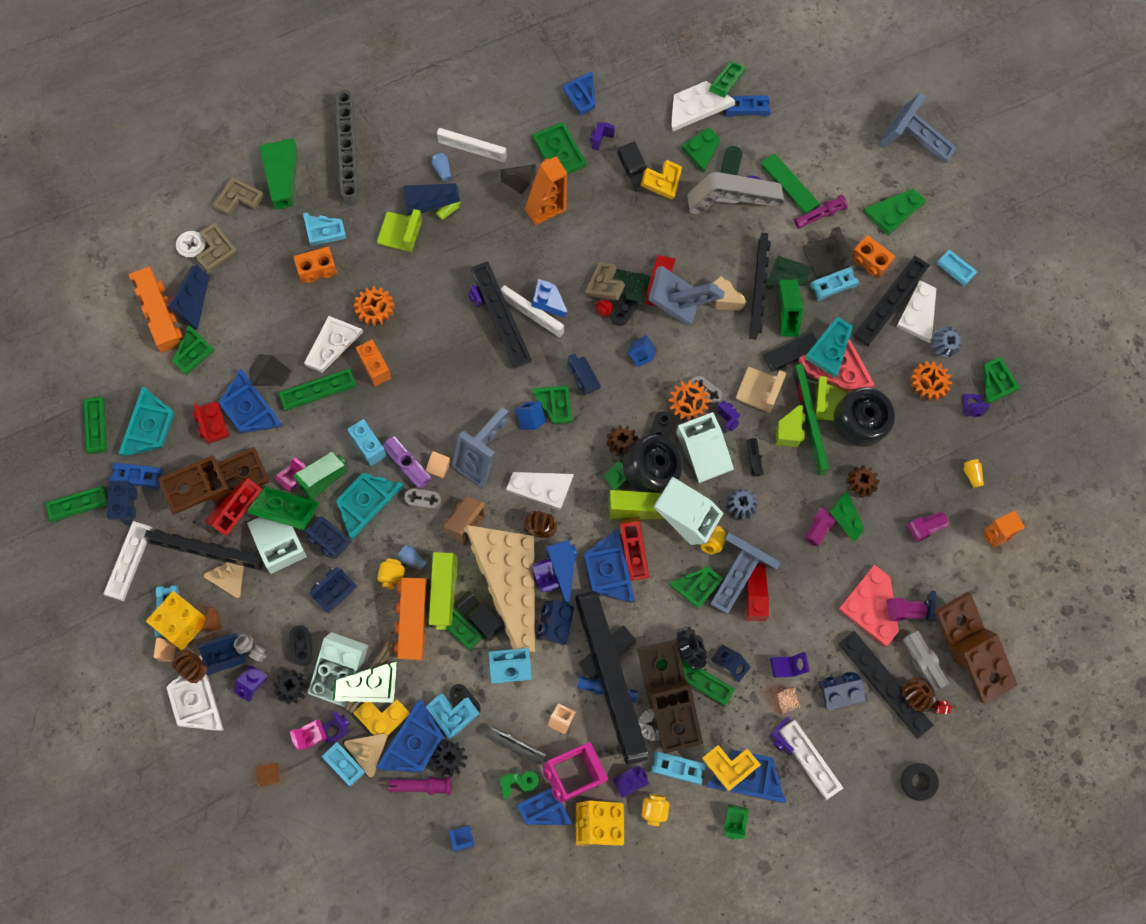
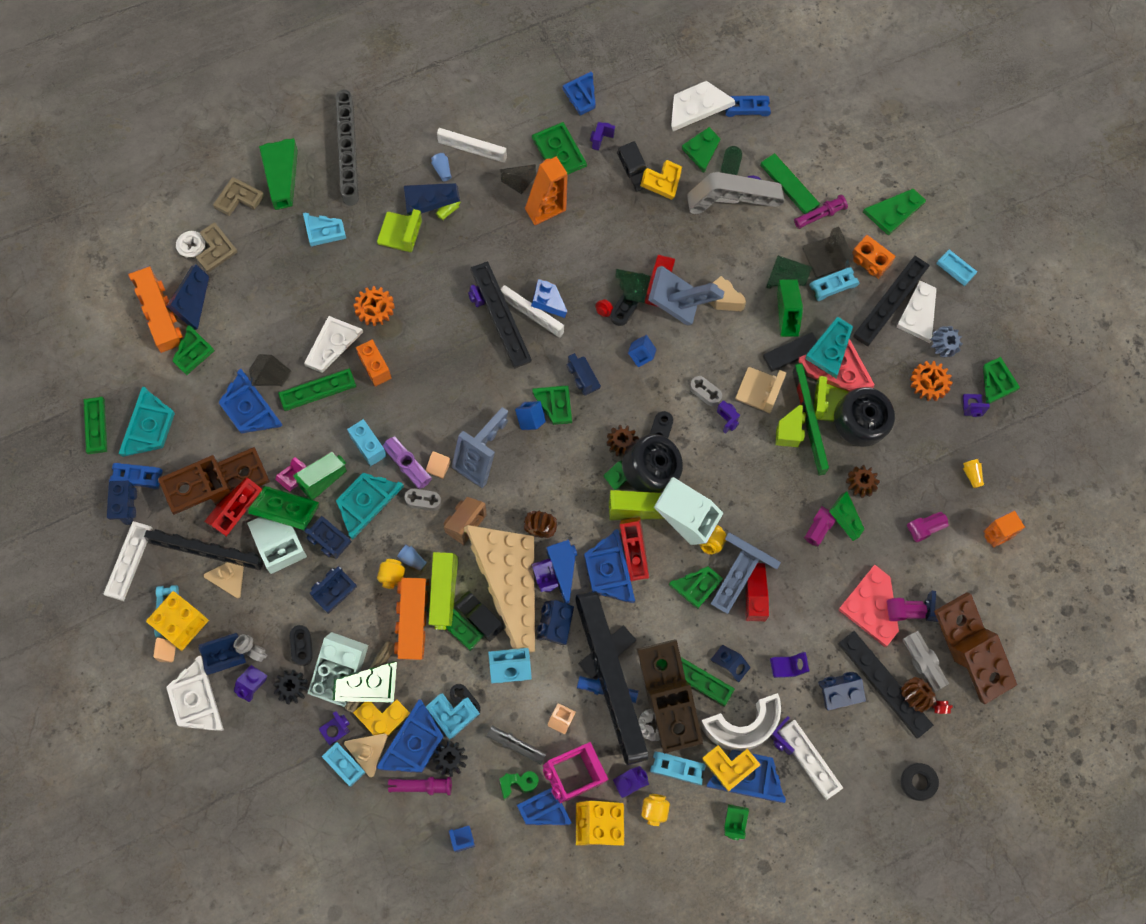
(76, 504): green tile -> none
(189, 666): reddish brown gear -> none
(211, 422): red bracket -> none
(212, 621): clear orange slope -> none
(268, 775): clear orange slope -> none
(308, 735): dark pink bracket -> none
(314, 260): orange brick -> none
(542, 488): white wing -> none
(602, 285): dark tan plate -> none
(691, 648): black gear -> none
(698, 397): orange gear -> none
(705, 447): light aqua slope -> none
(727, 79): green tile -> none
(743, 511): sand blue gear -> none
(745, 737): none -> white brick
(754, 458): black axle -> none
(759, 293): black plate -> none
(787, 700): clear orange slope -> none
(918, 129): sand blue piece -> none

